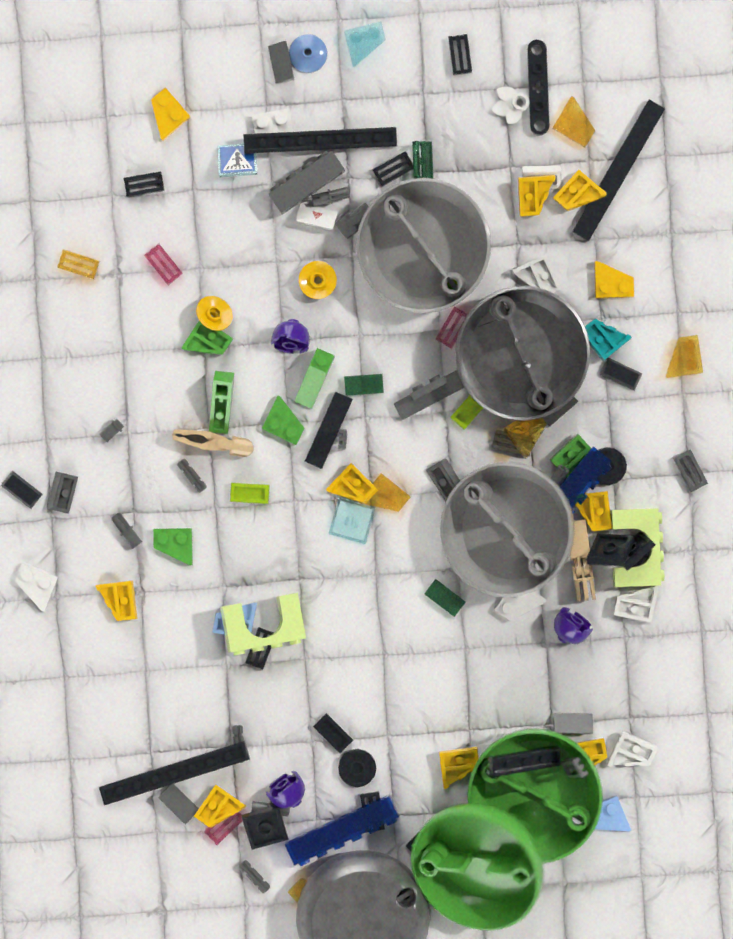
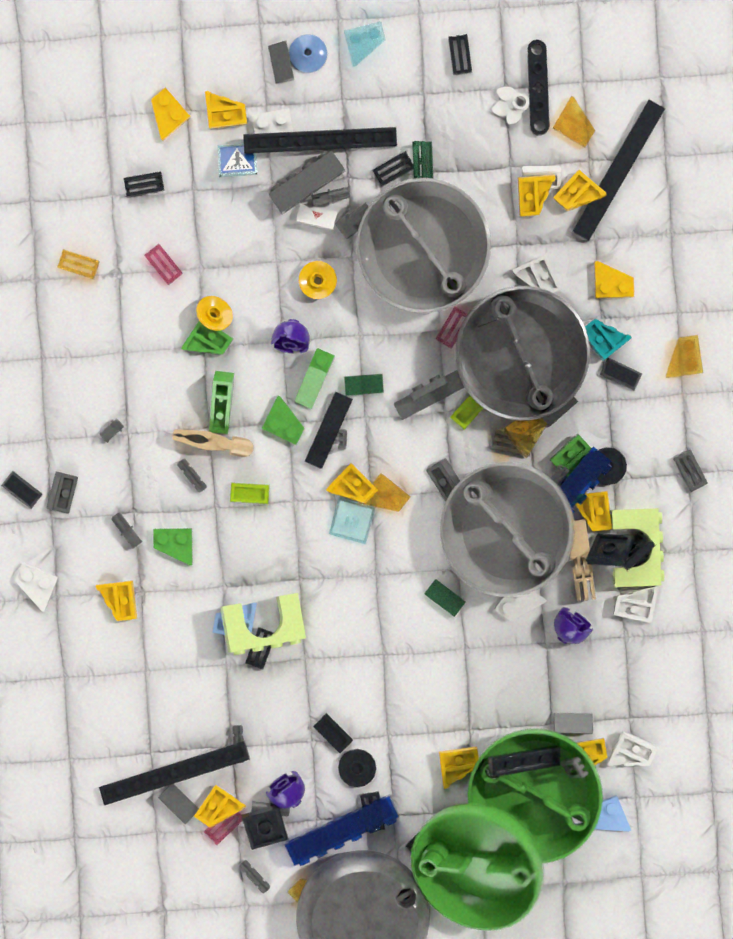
(224, 112): none -> yellow wing

